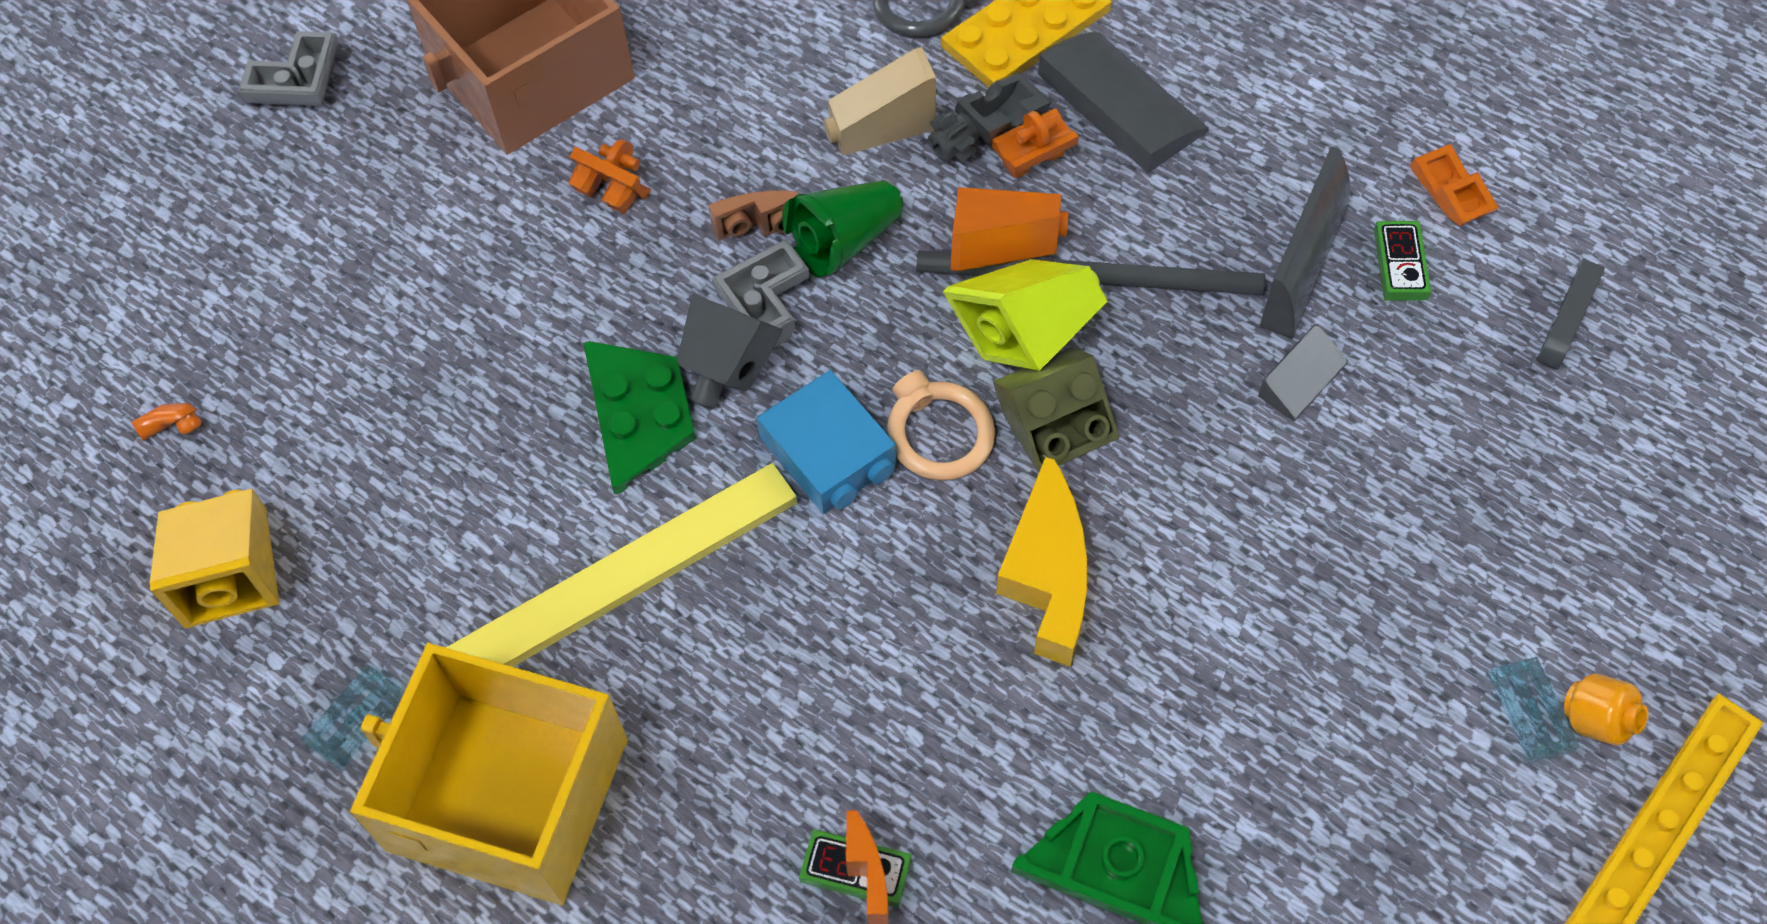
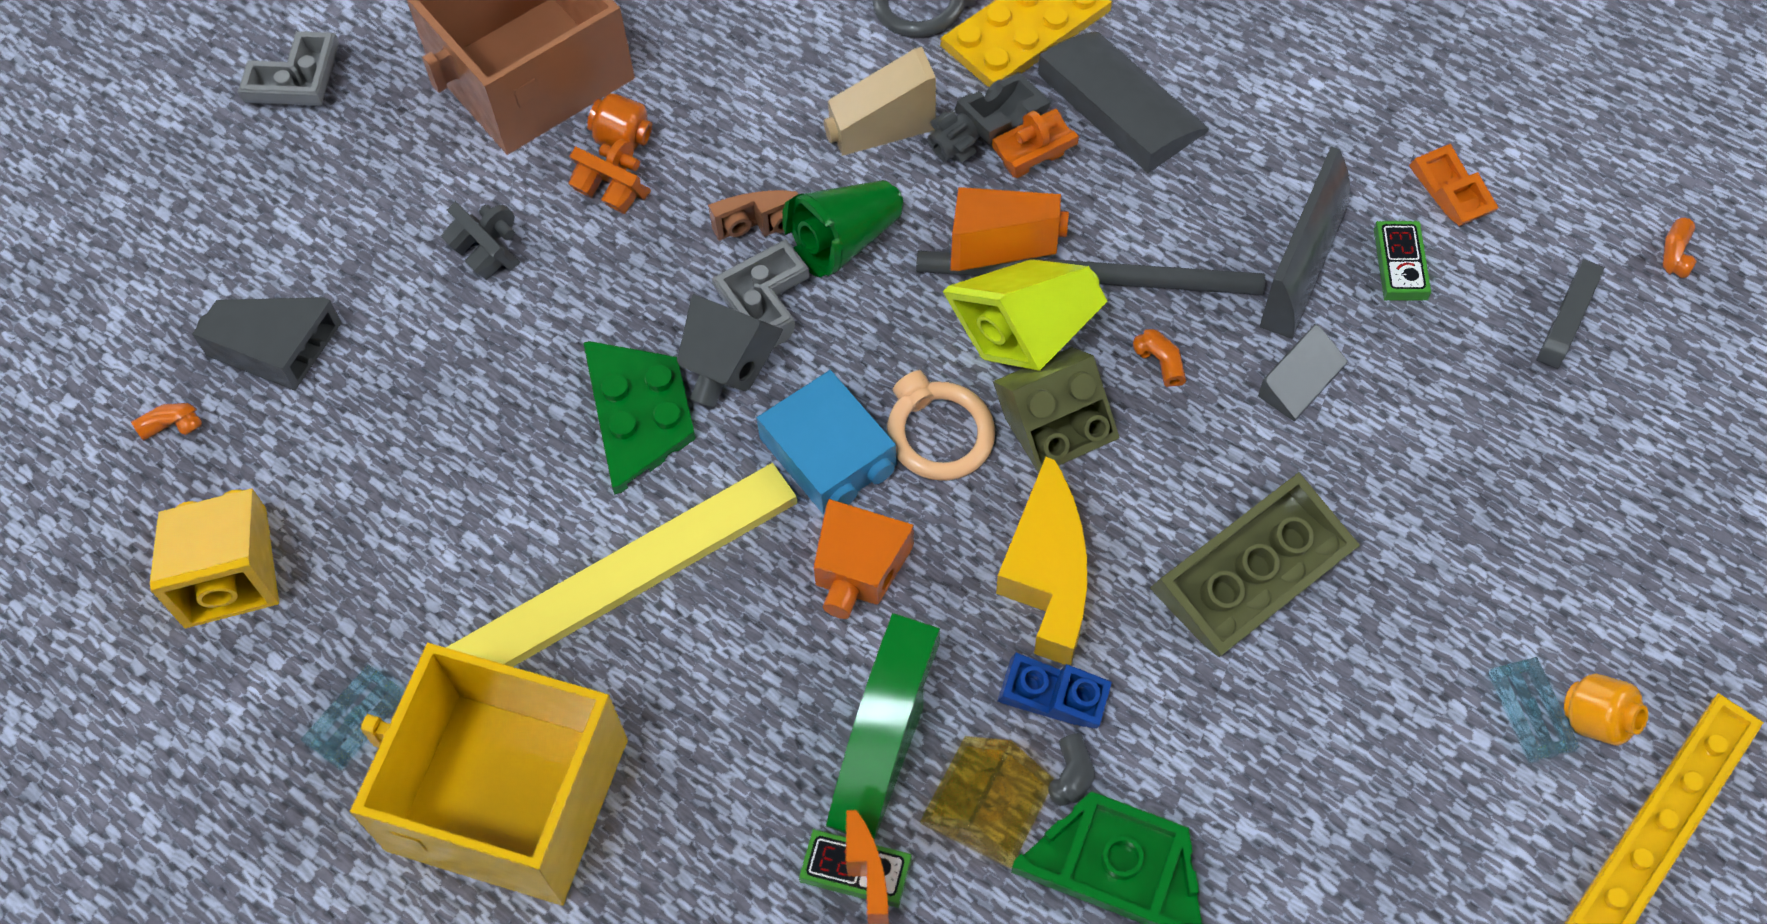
(268, 336): none -> dark grey slope
(467, 229): none -> dark grey hips
(617, 119): none -> orange head
(858, 556): none -> orange torso
(884, 723): none -> green slope
(989, 798): none -> clear yellow slope
(1055, 693): none -> blue slope
(1077, 774): none -> dark grey arm
(1165, 351): none -> orange arm
(1255, 565): none -> olive slope
(1675, 244): none -> orange arm

